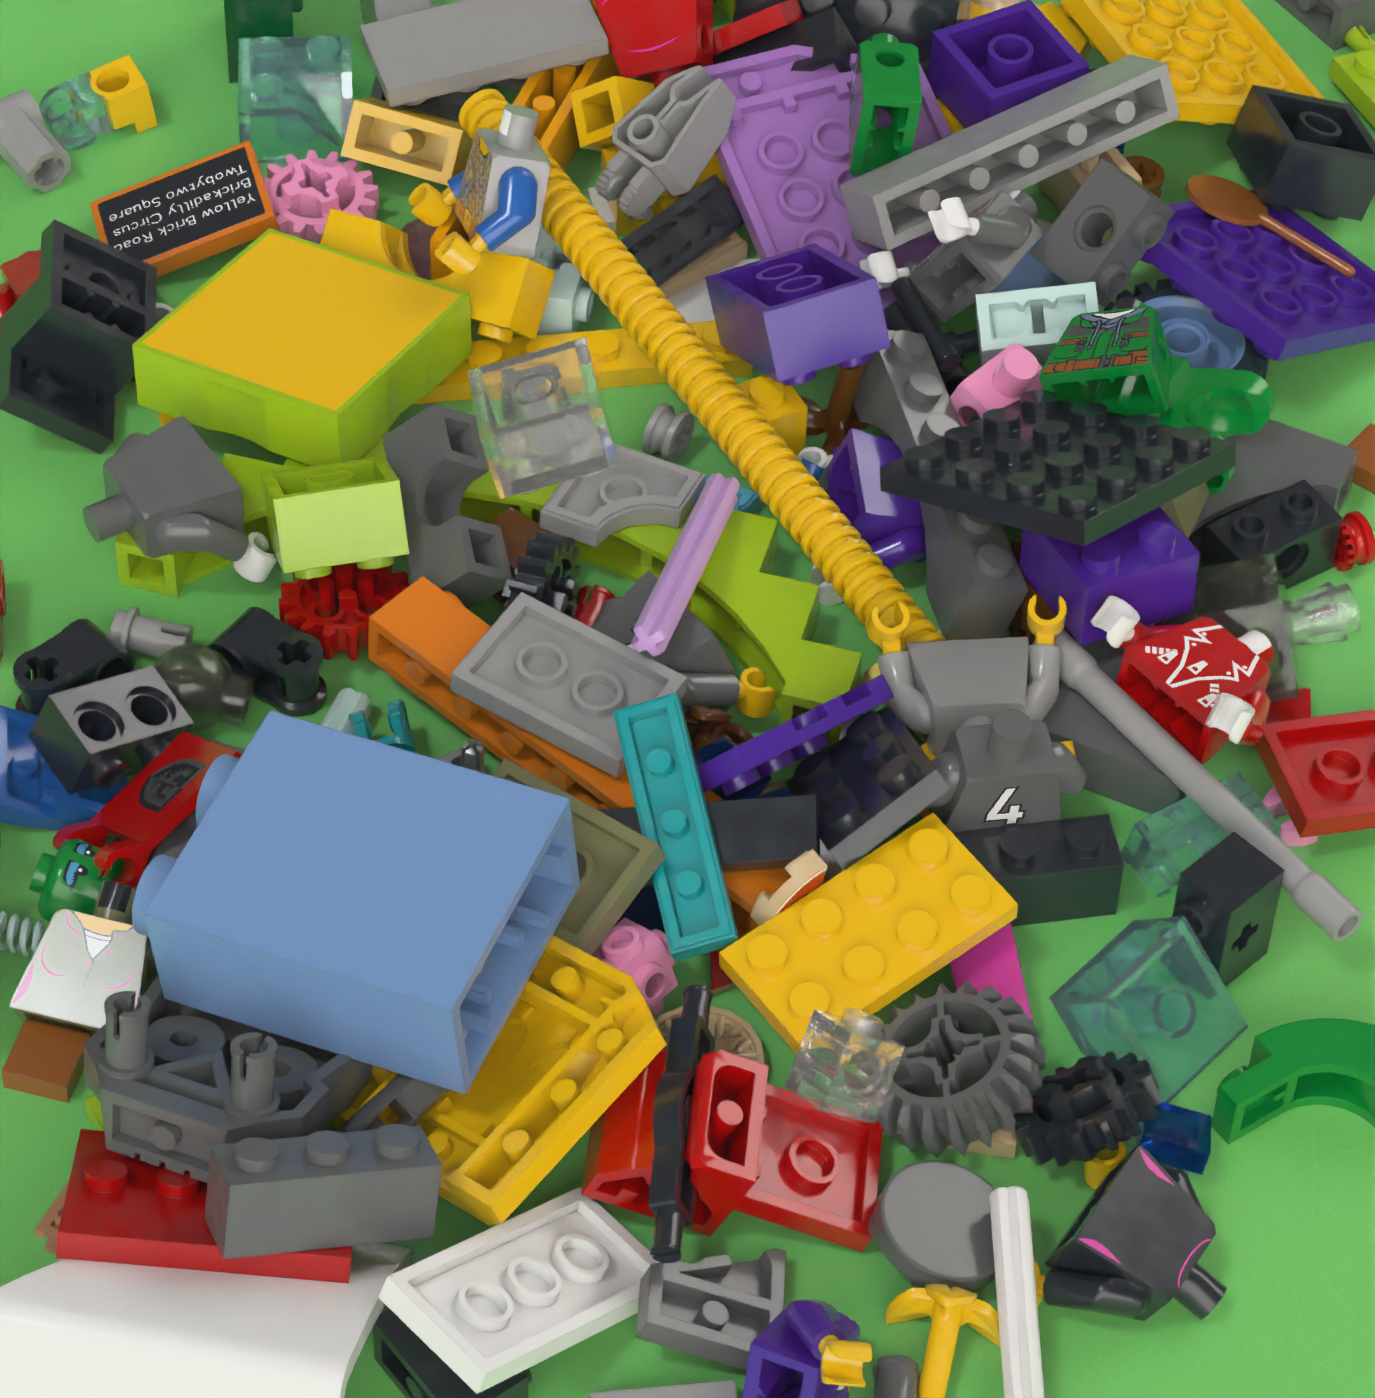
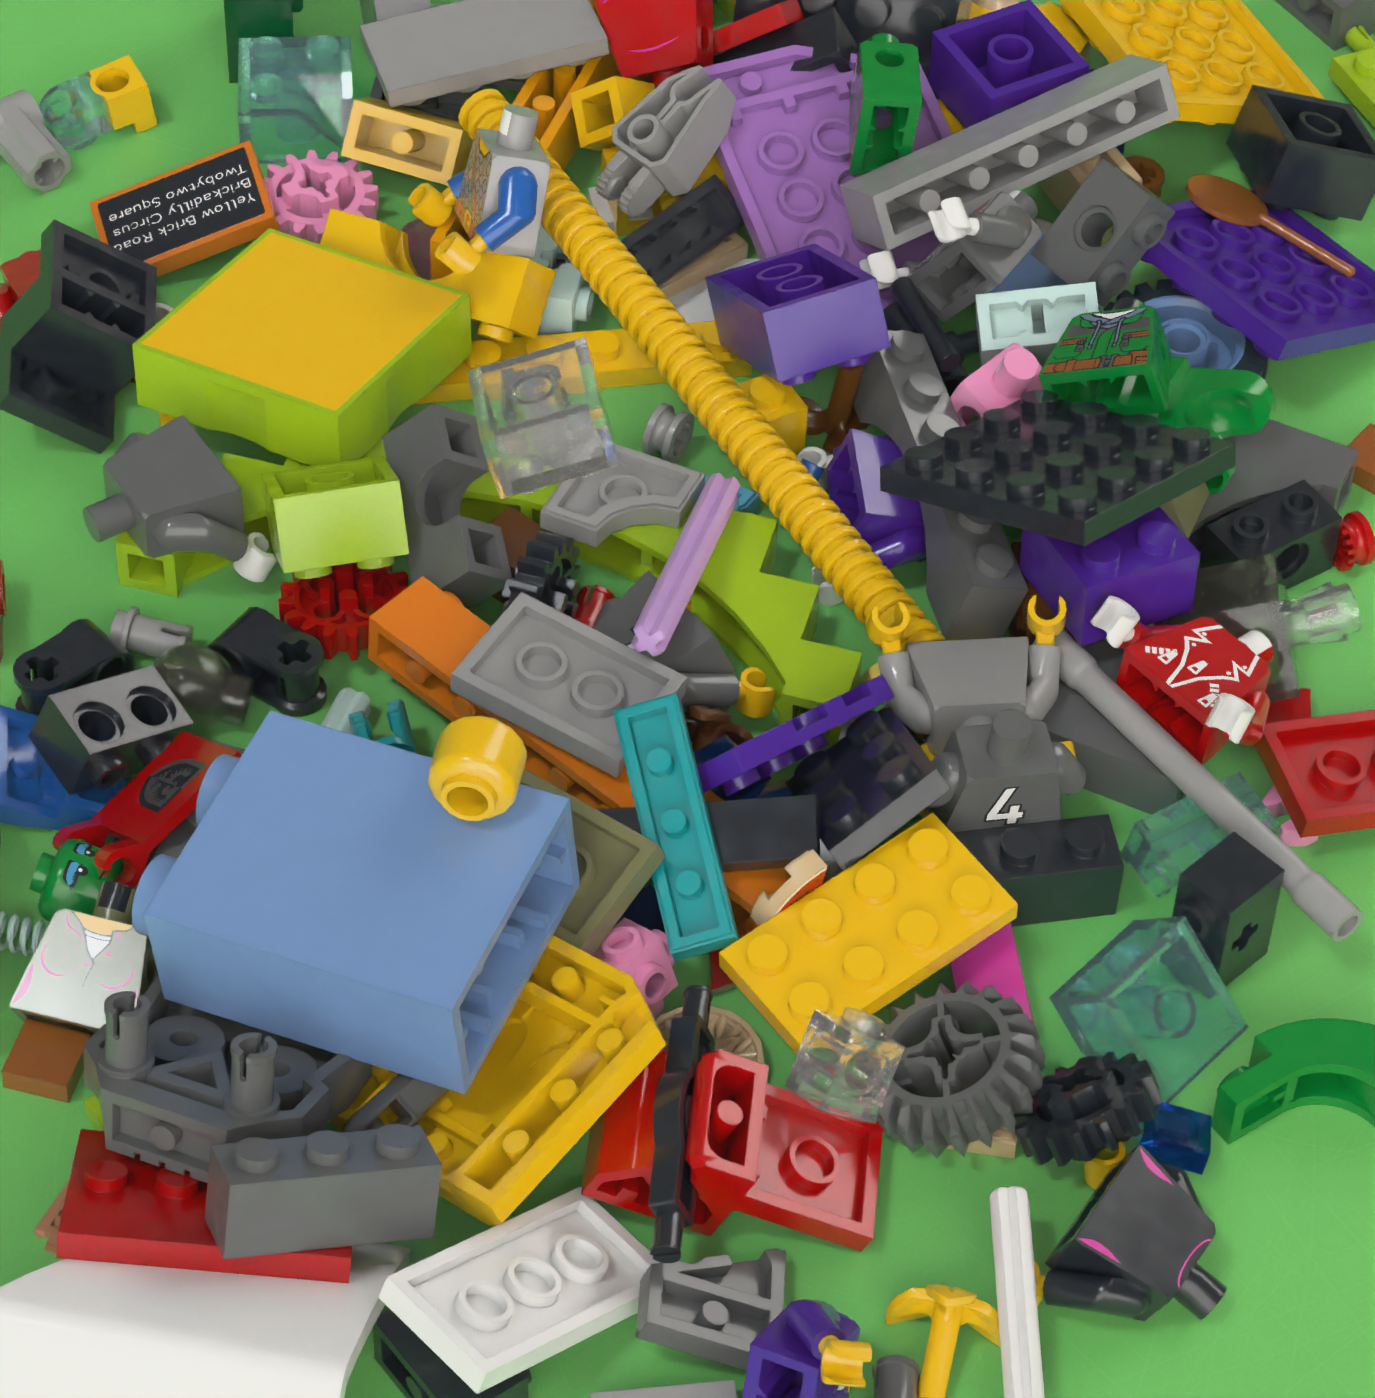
(477, 767): none -> yellow head
(936, 1225): tile -> none

